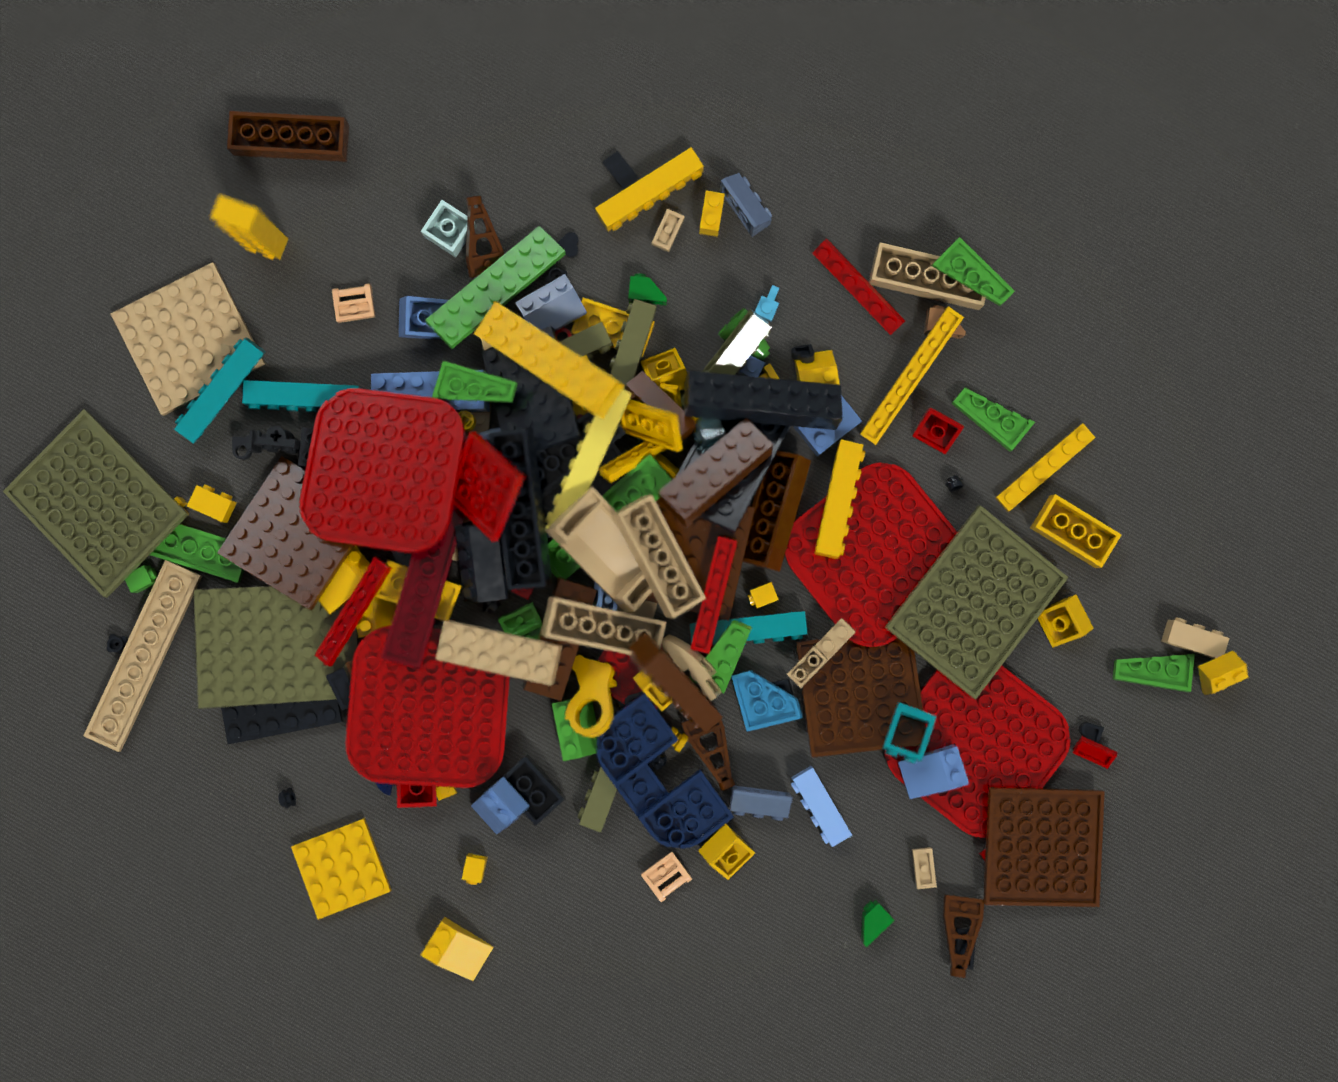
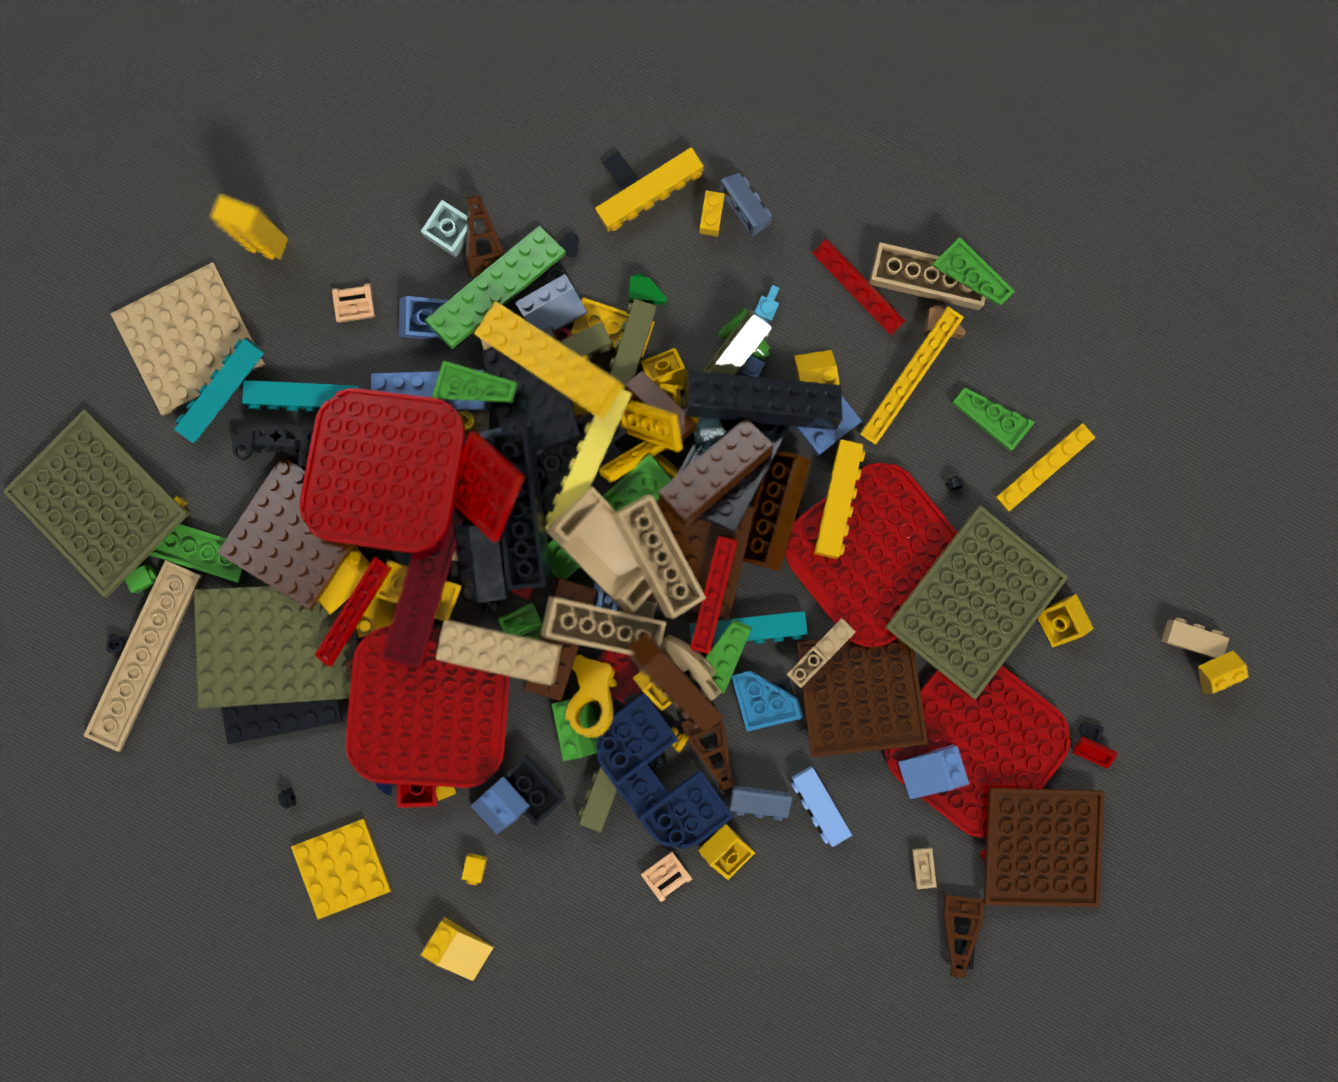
(211, 503): yellow brick -> none
(288, 136): reddish brown brick -> none
(340, 686): black tile -> none
(668, 230): tan plate -> none
(762, 595): yellow brick -> none
(769, 372): yellow tile -> none
(803, 353): black tile -> none
(874, 922): green slope -> none
(915, 714): teal window -> none
(937, 430): red slope -> none
(1075, 531): yellow brick -> none
(1163, 672): bright green wing -> none

